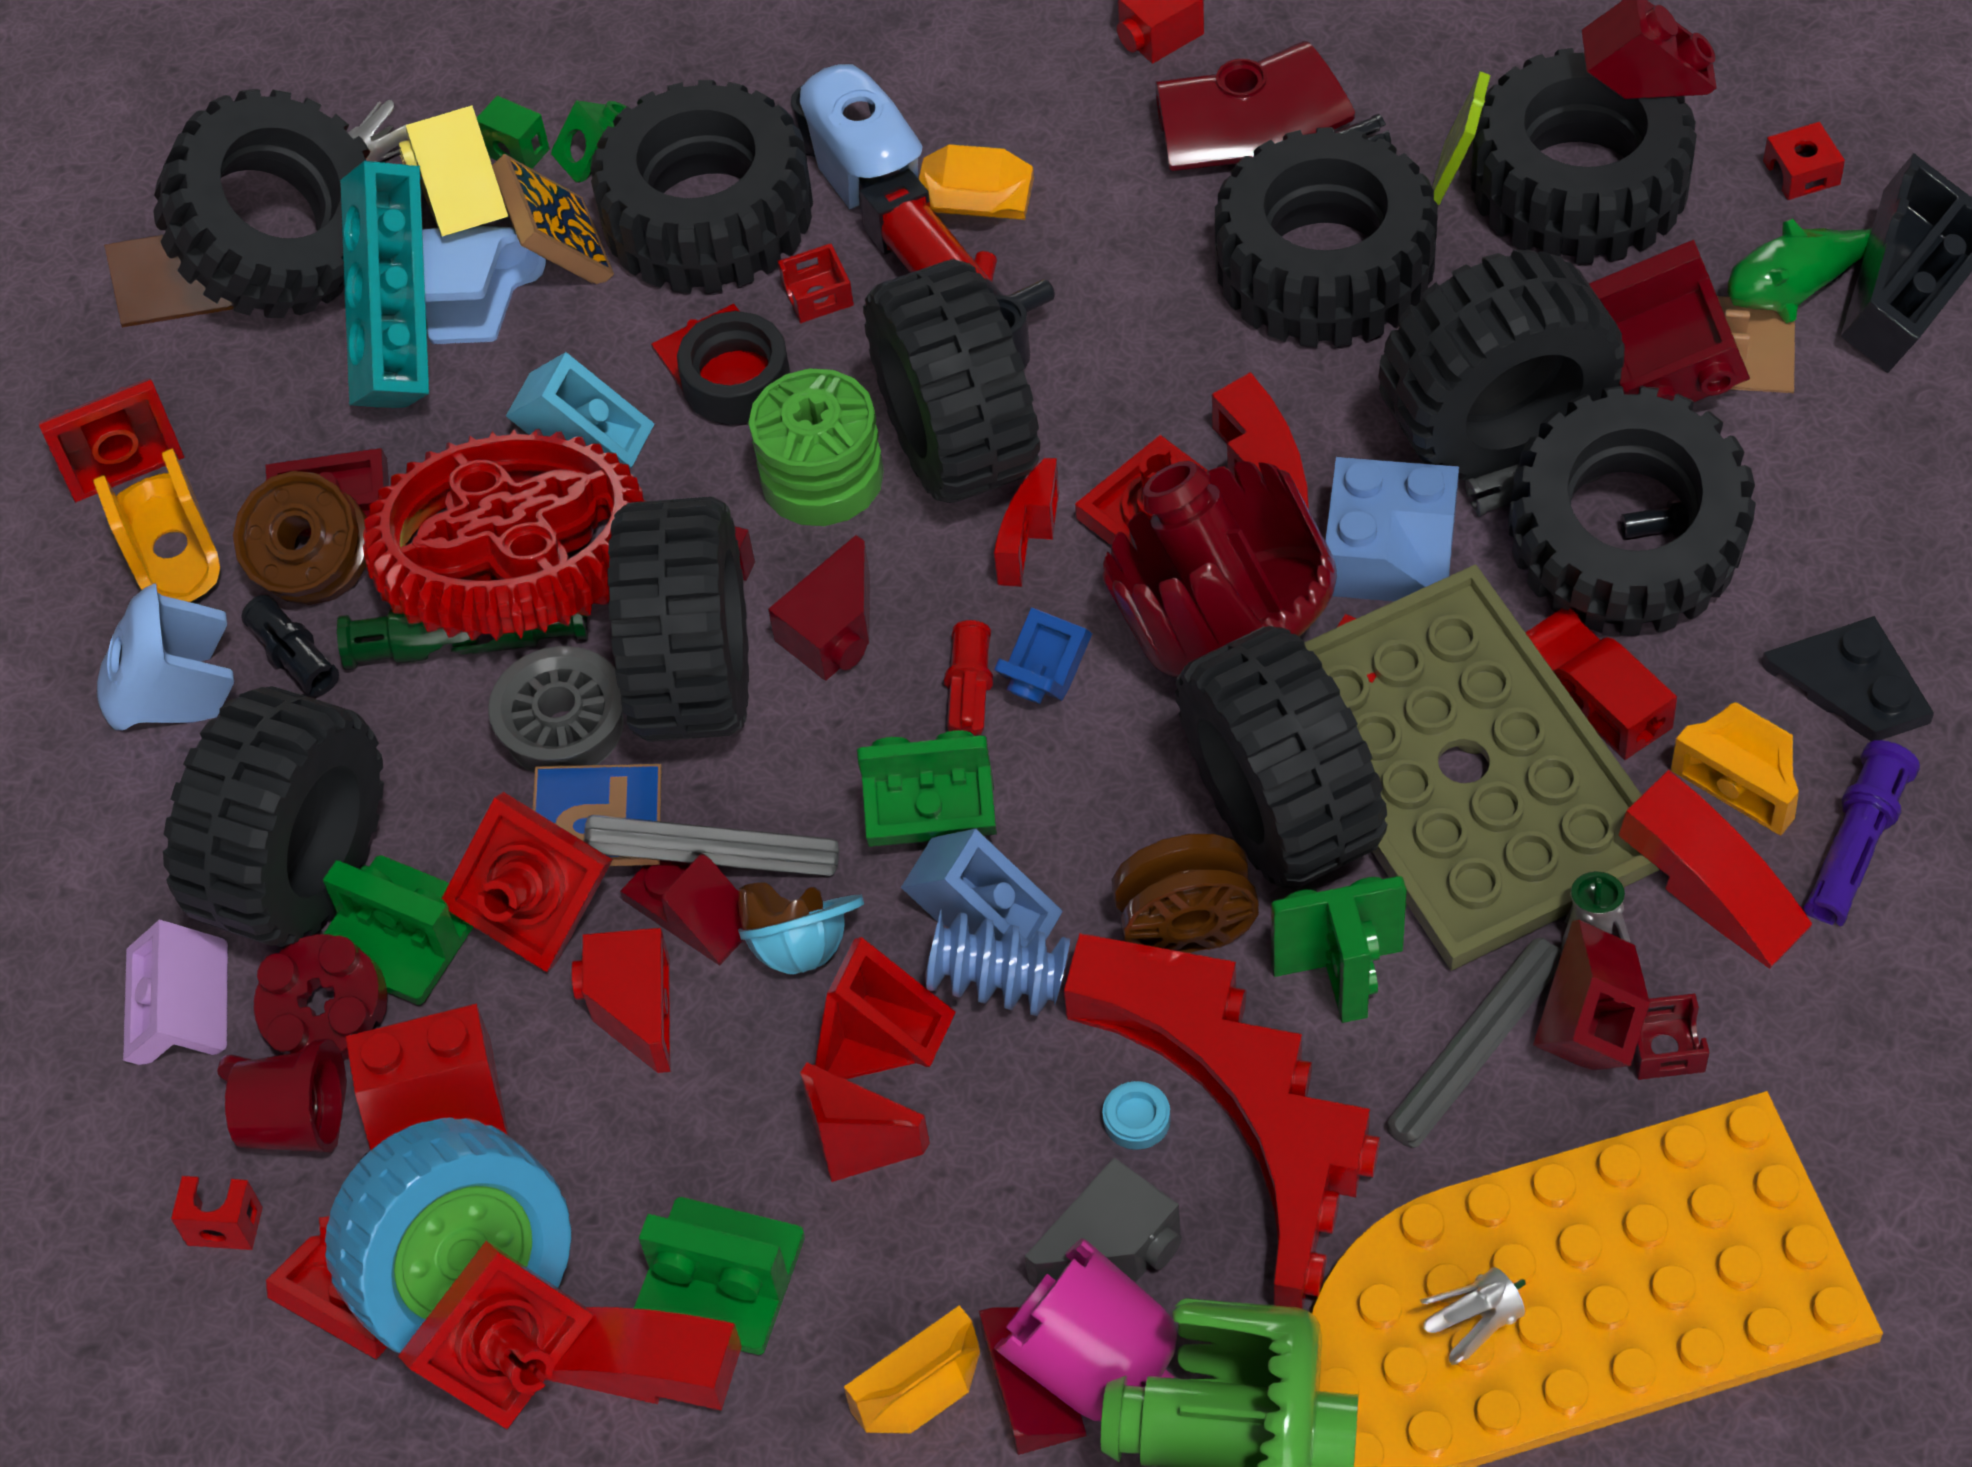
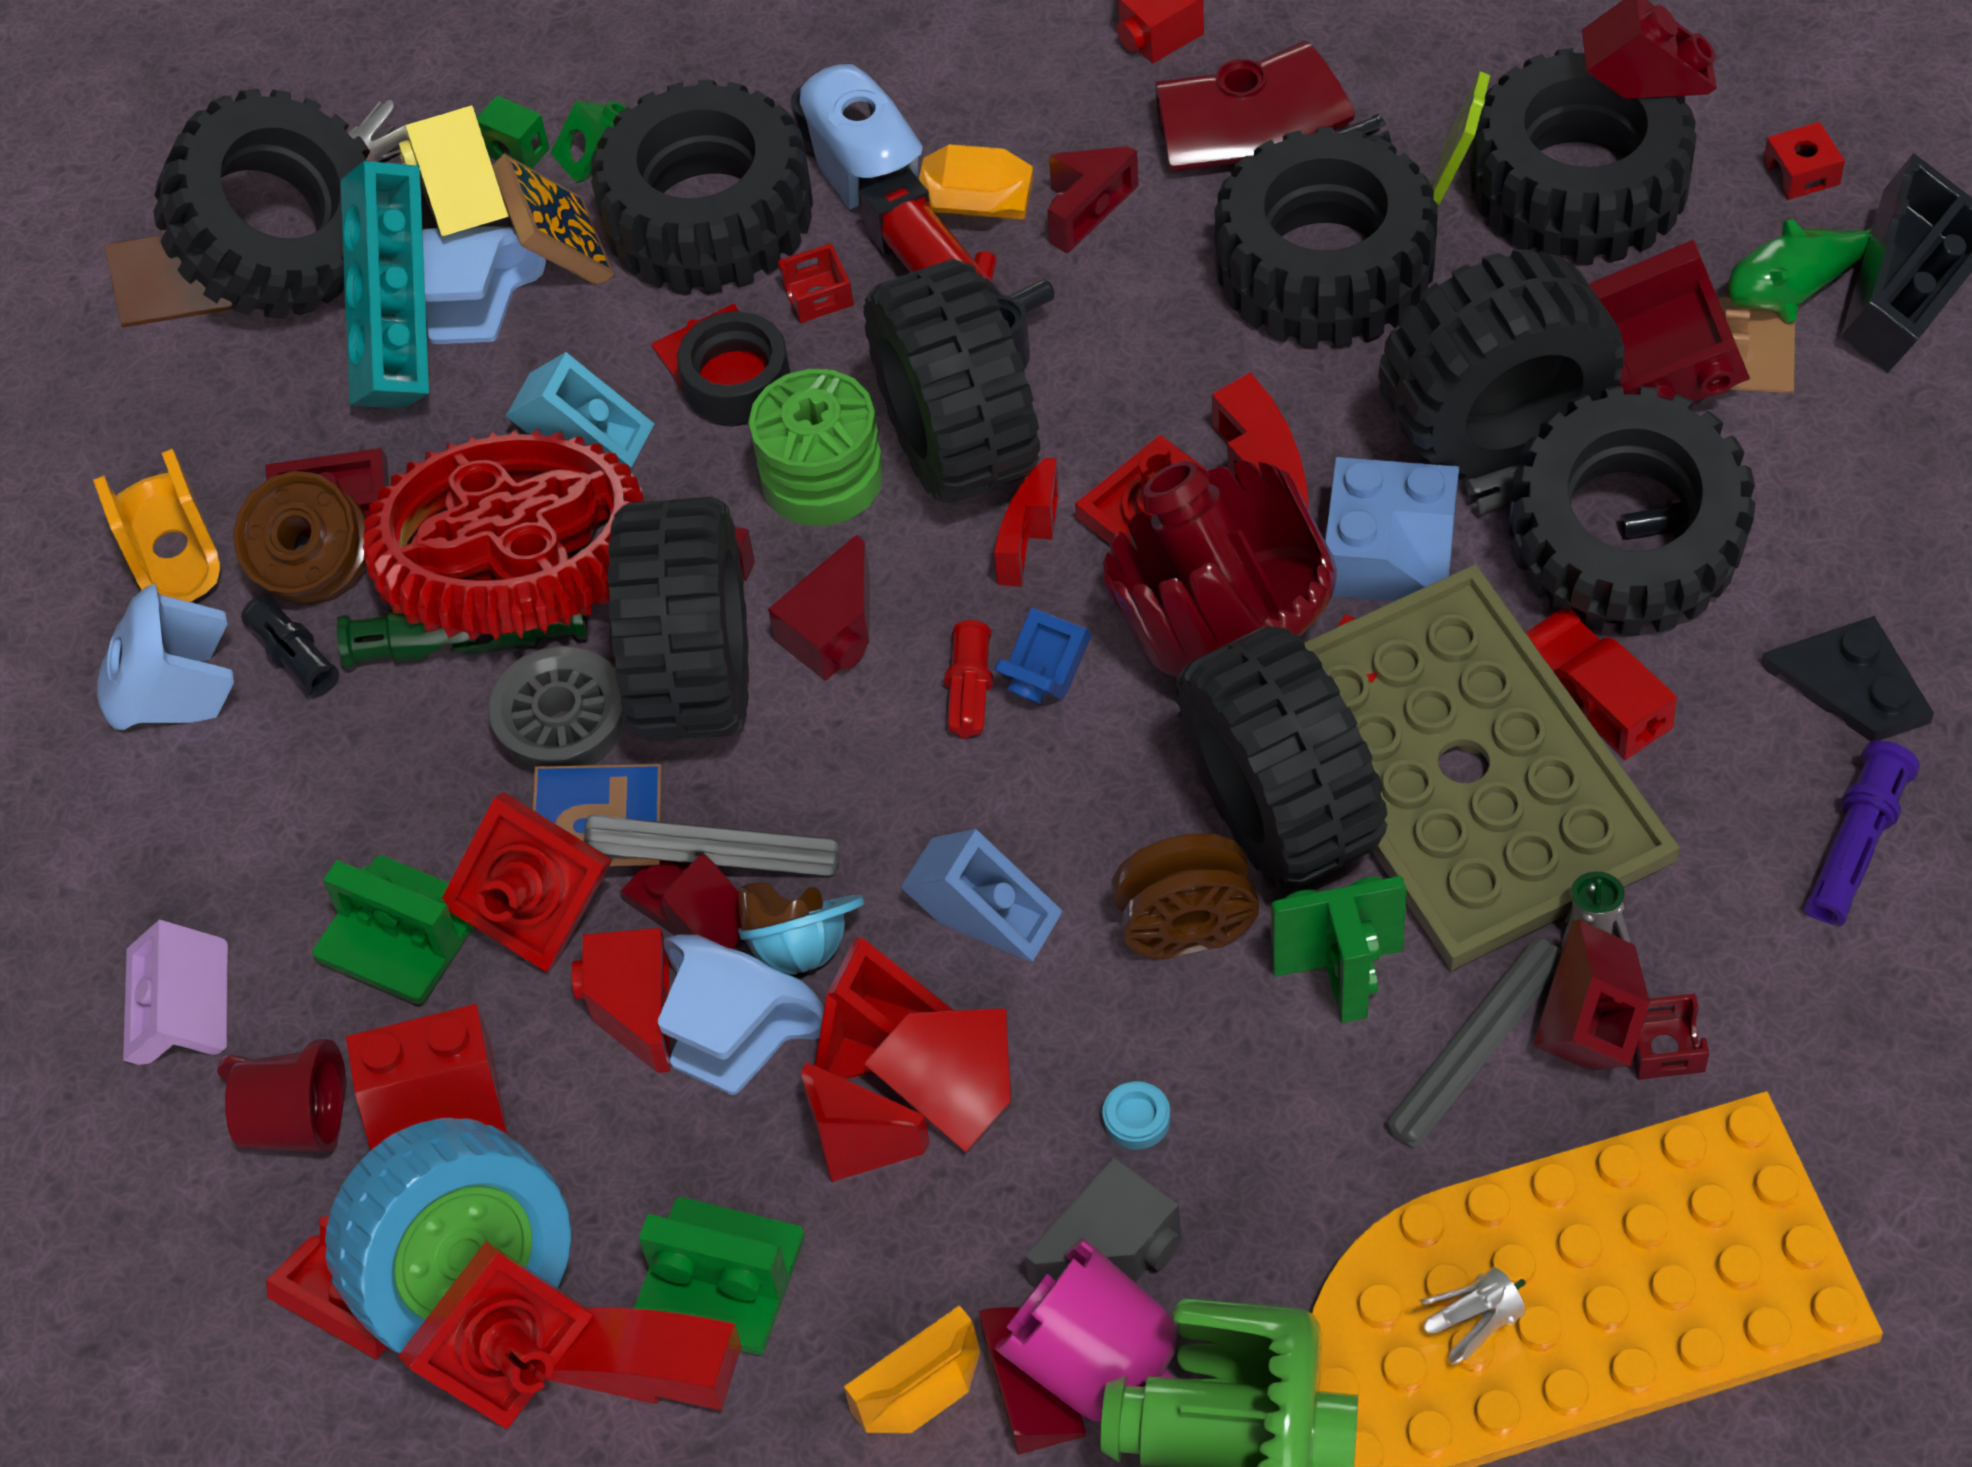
(110, 437): red slope -> none
(229, 1219): red piece -> none
(268, 812): black tyre -> none
(300, 968): dark red plate -> none
(731, 1012): none -> light blue piece
(926, 788): green bracket -> none
(950, 1069): none -> red slope
(996, 963): medium blue piece -> none
(1088, 190): none -> dark red slope
(1193, 1018): red arch -> none
(1714, 869): red slope -> none
(1741, 764): light orange slope -> none

